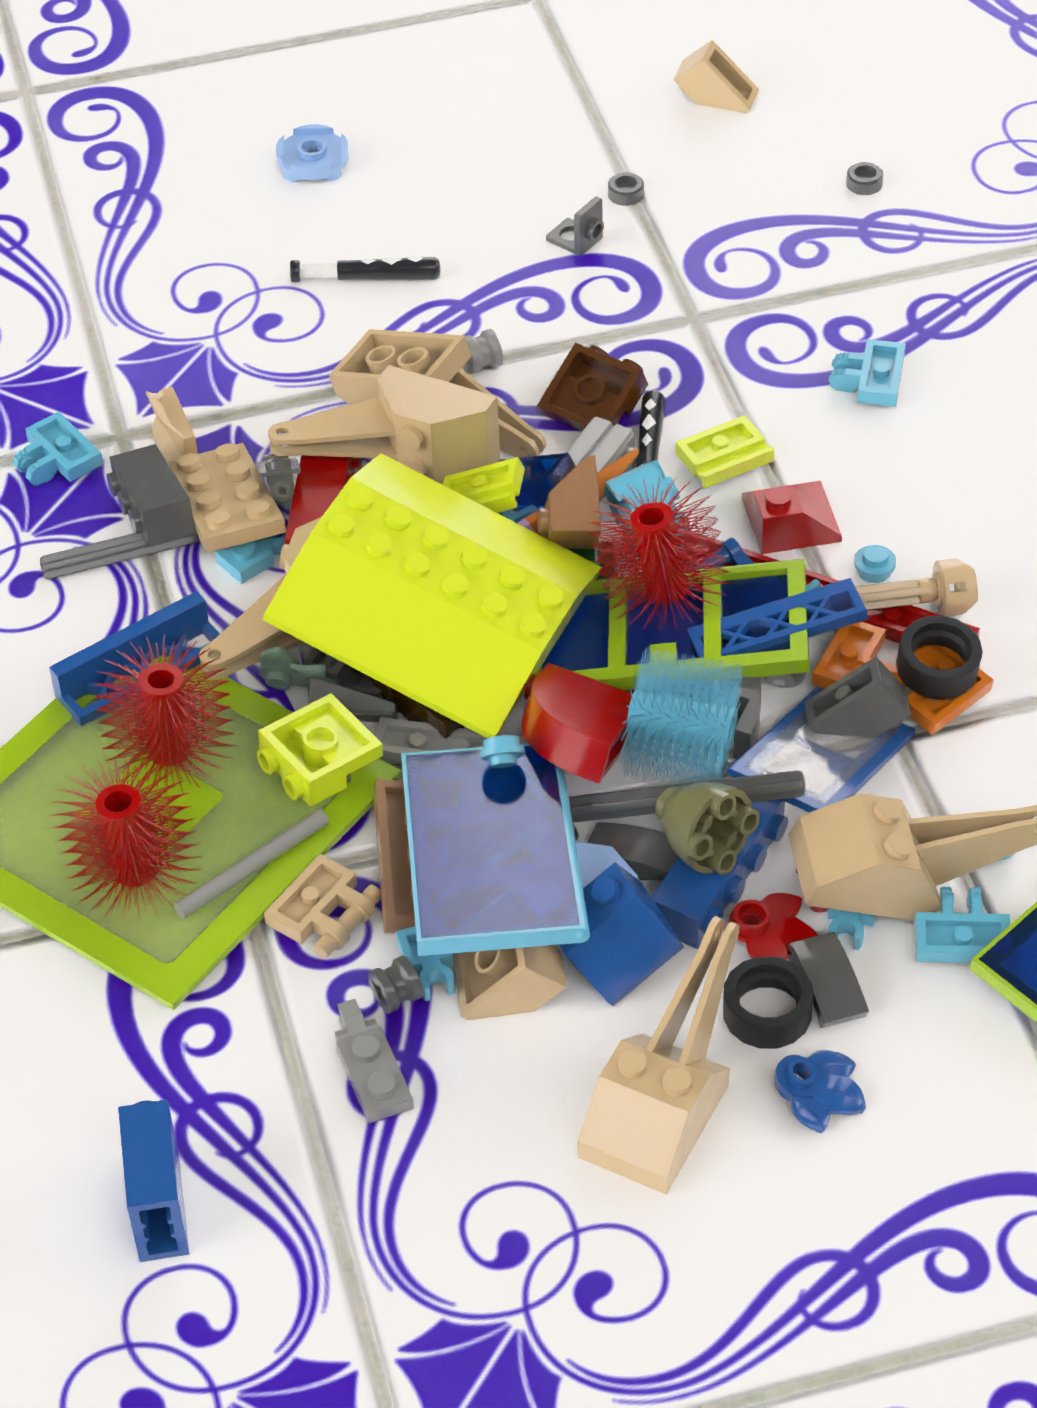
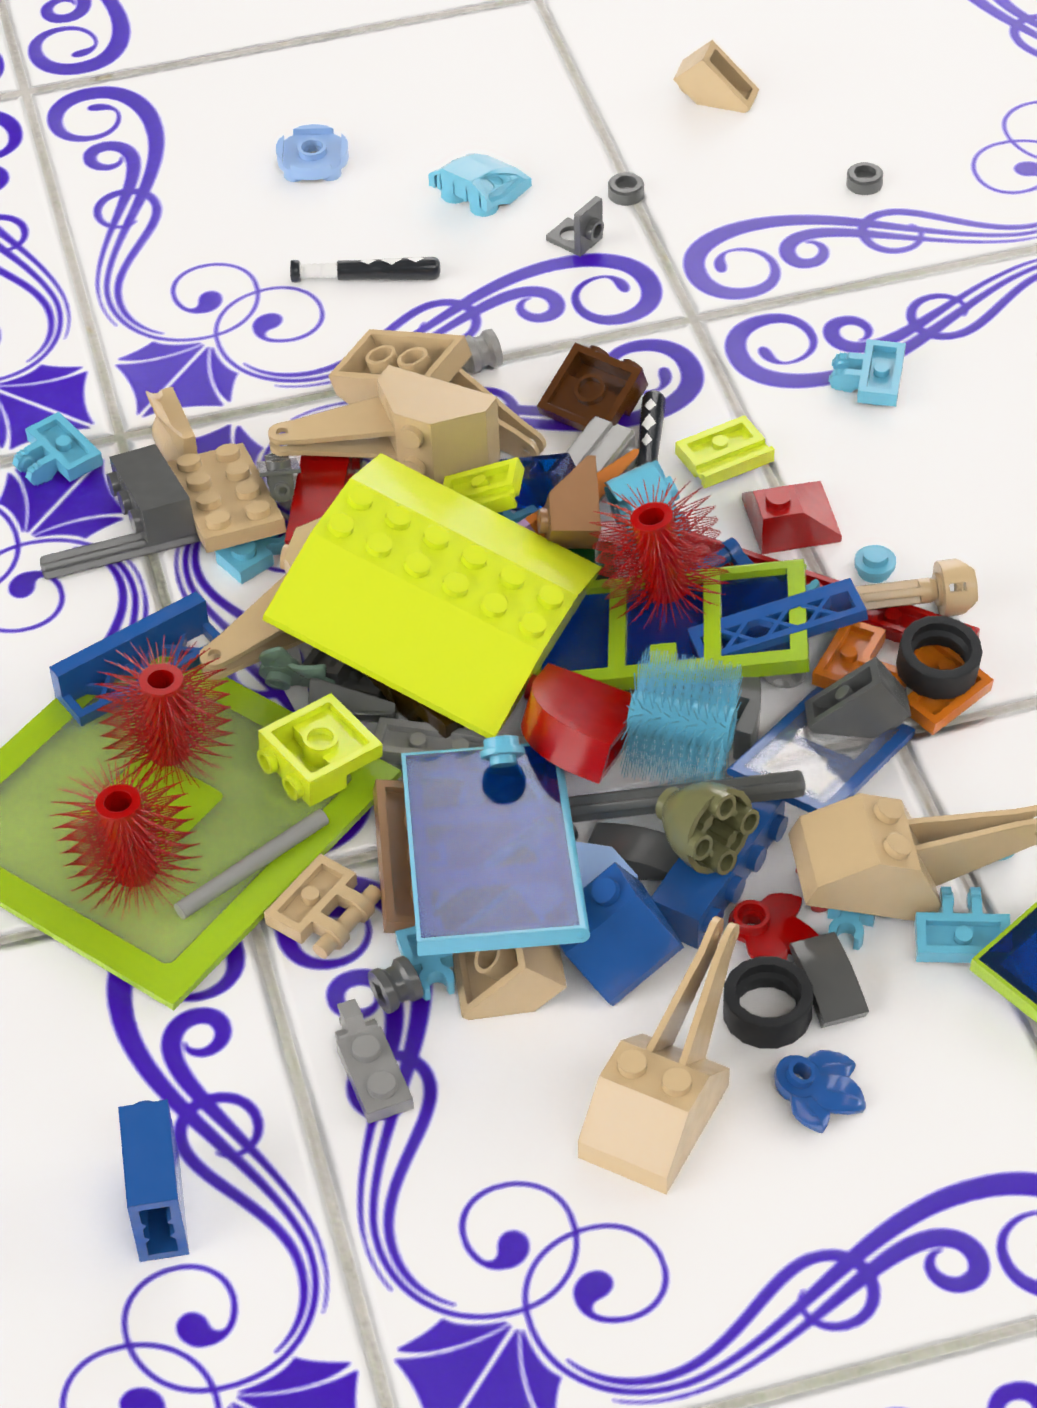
(480, 181): none -> medium azure slope

